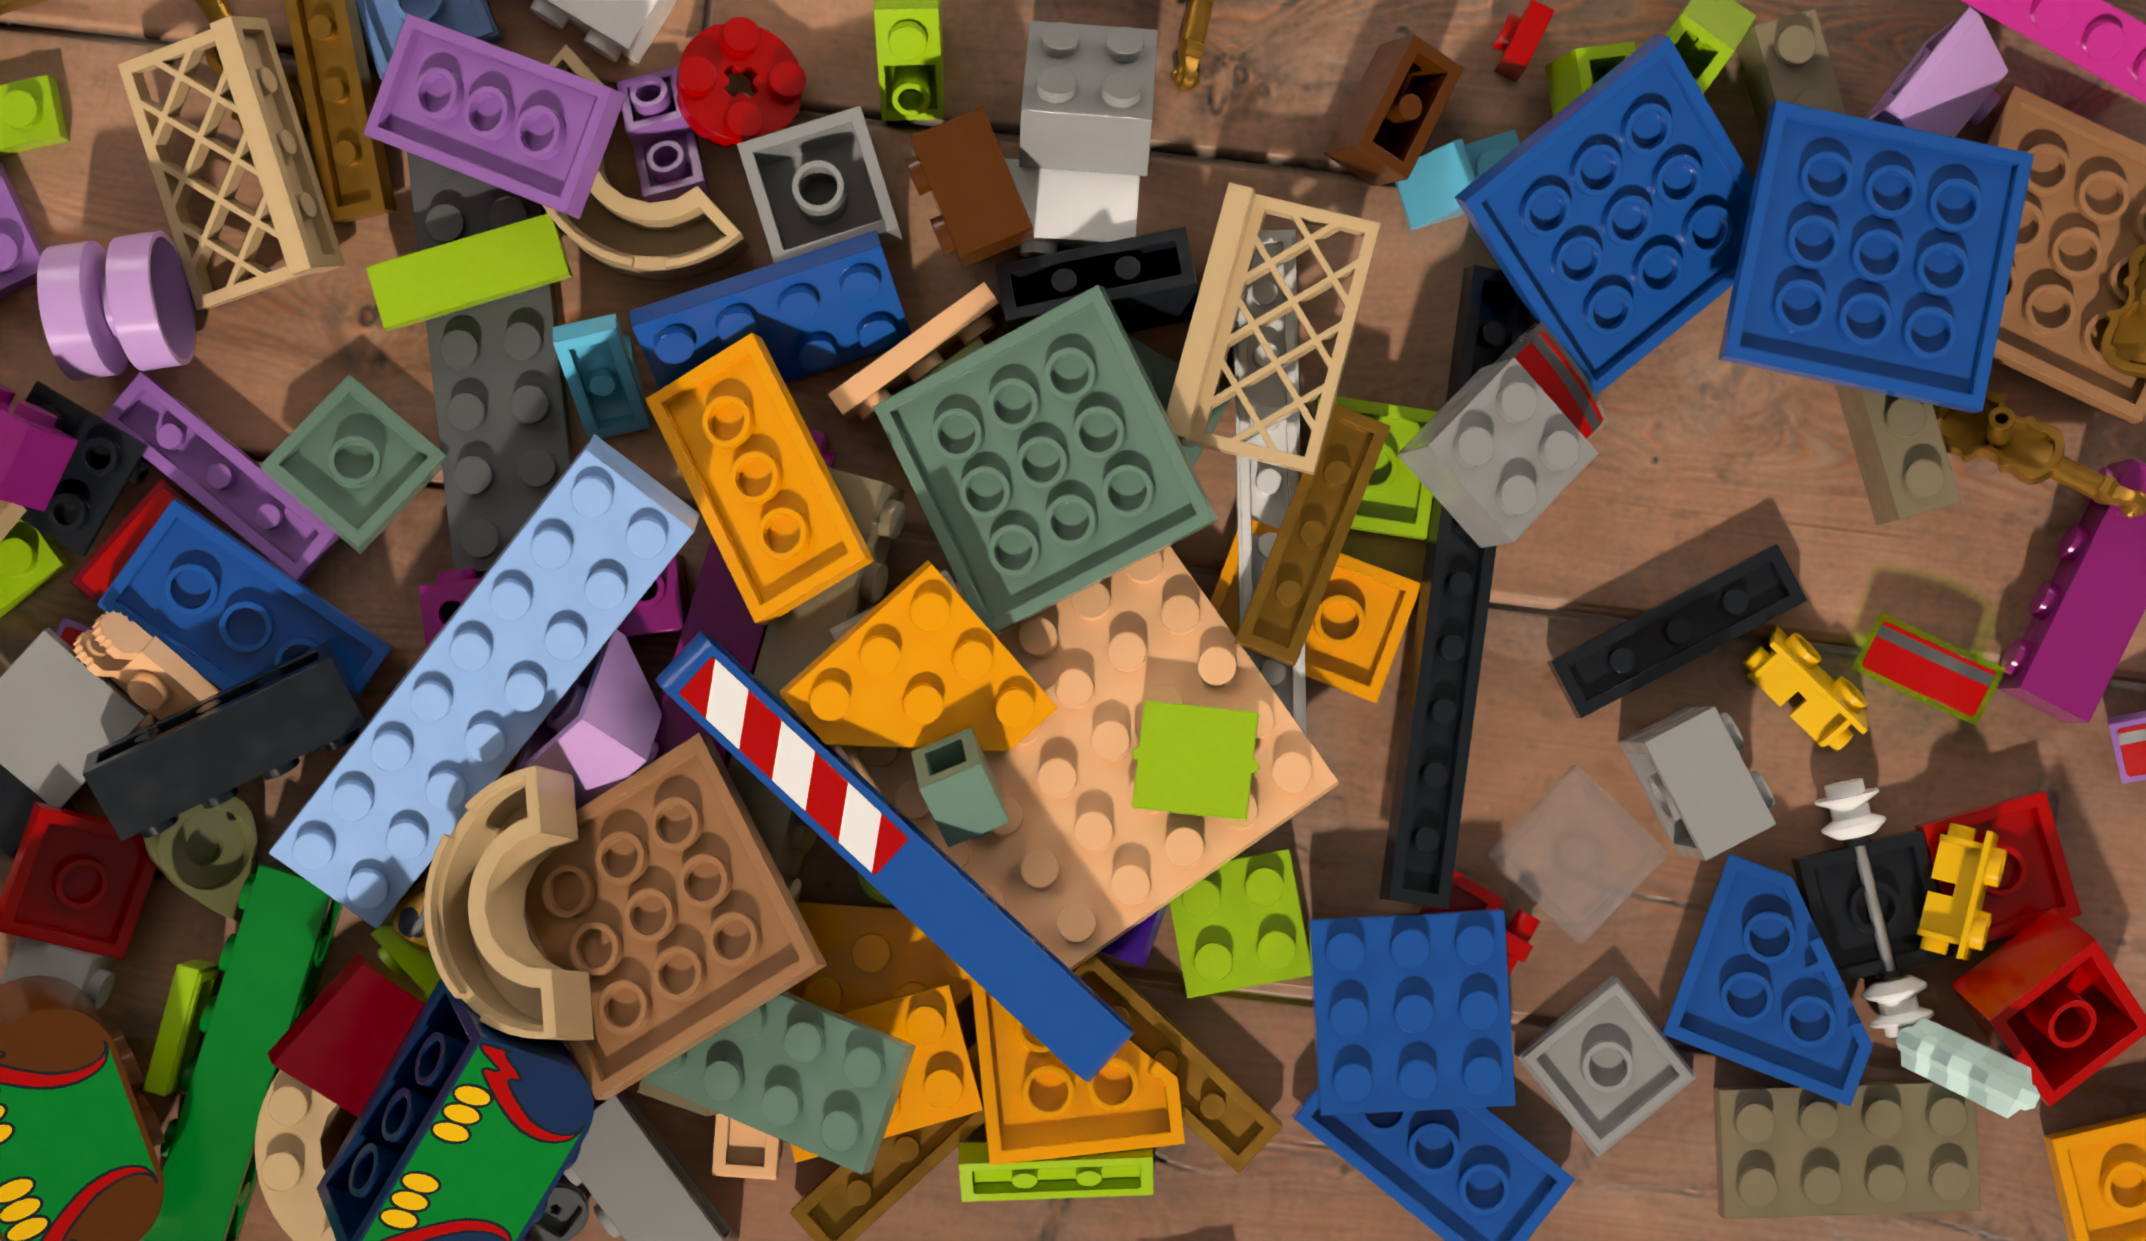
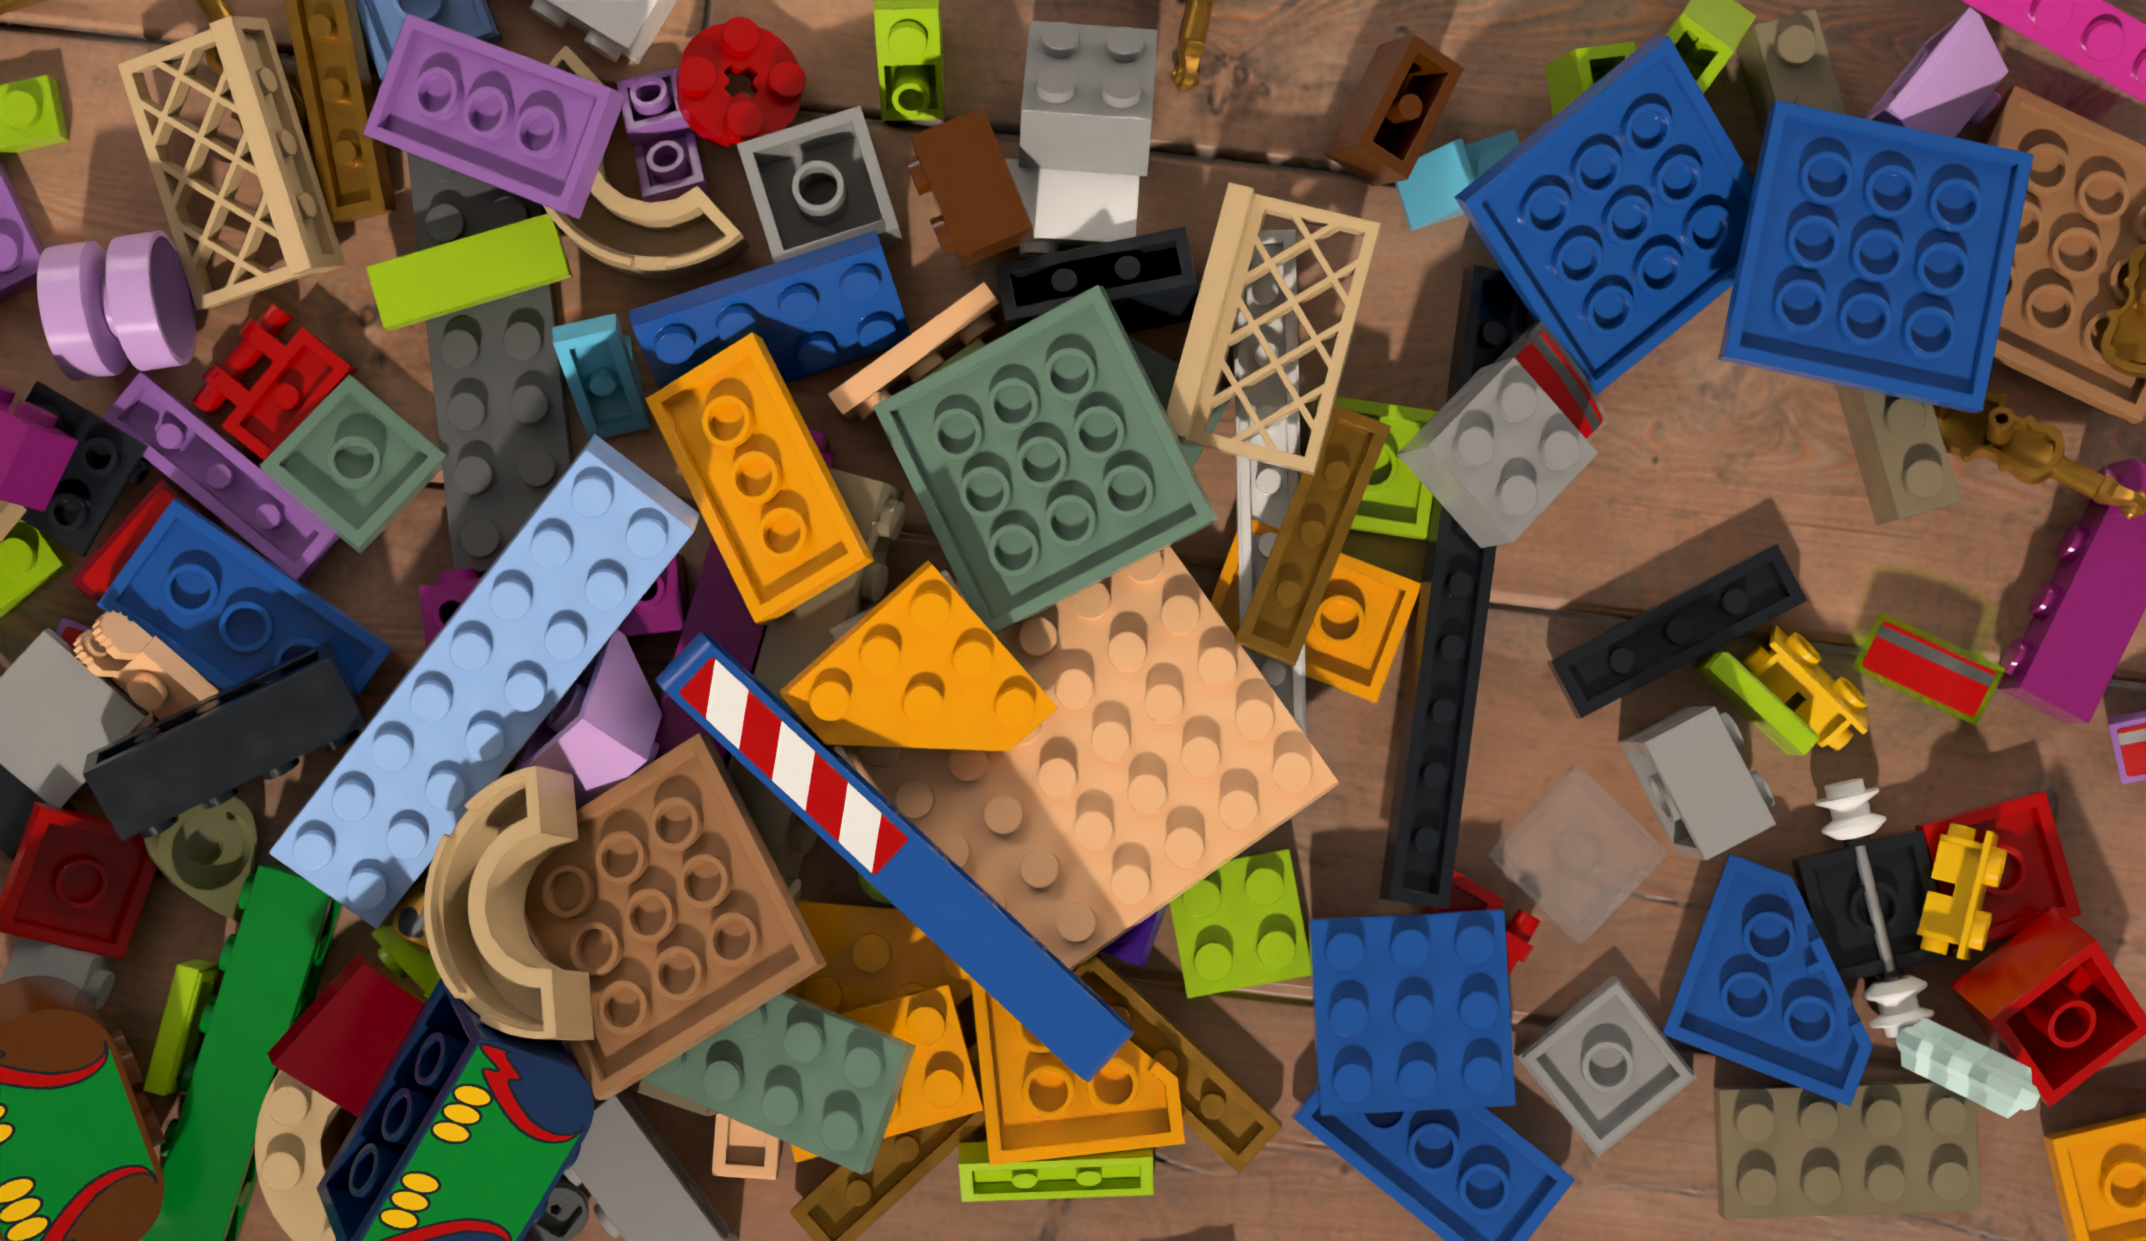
(285, 393): none -> red plate
(959, 787): sand green brick -> none
(1195, 760): lime piece -> none
(1520, 39): red plate -> none
(1757, 703): none -> lime tile

